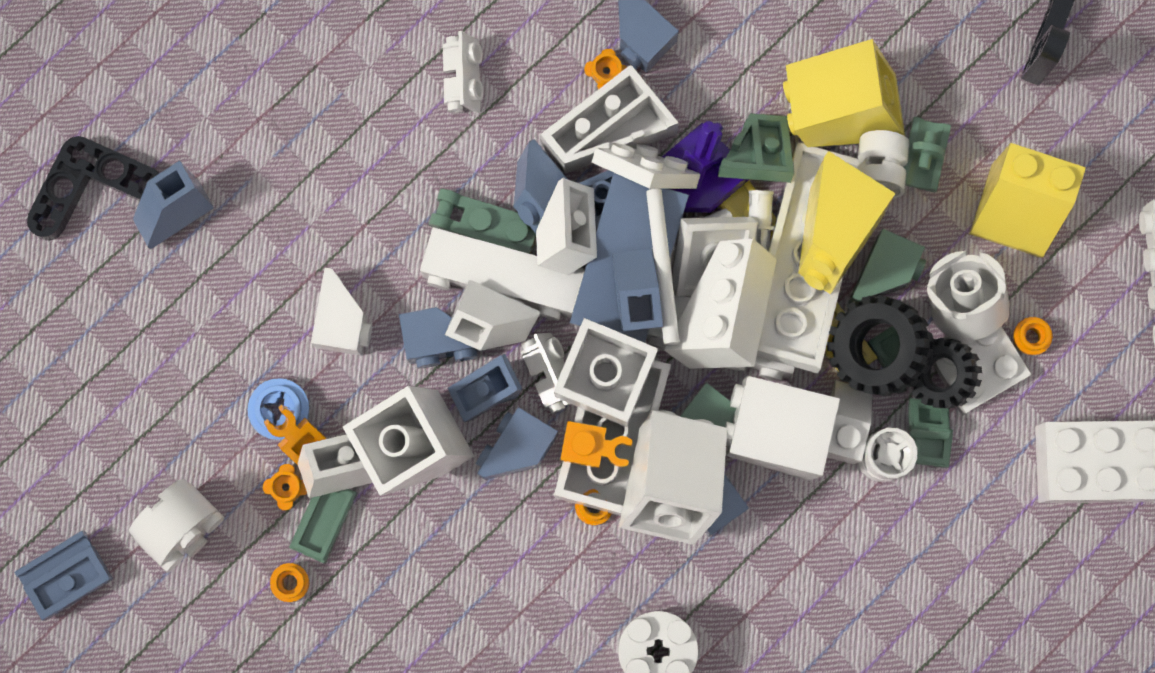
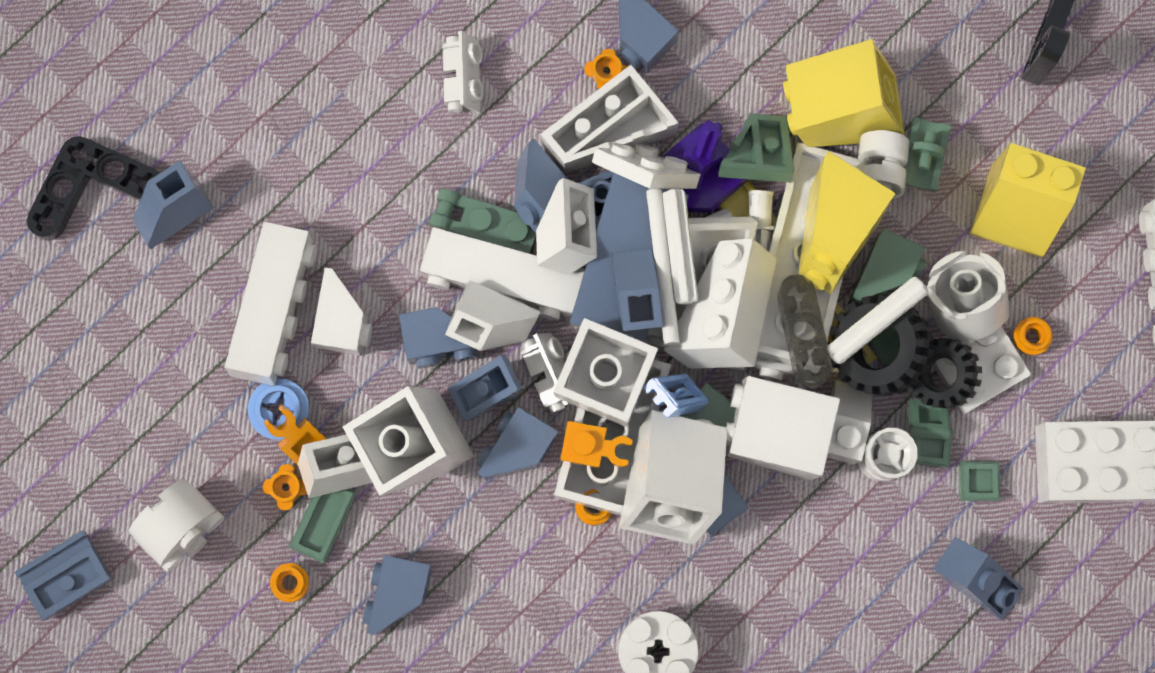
(270, 303): none -> white brick
(399, 591): none -> sand blue slope
(680, 246): none -> white axle
(680, 401): none -> light blue tile
(820, 355): none -> clear smoke beam
(877, 320): none -> white axle
(978, 578): none -> sand blue slope
(979, 481): none -> sand green tile

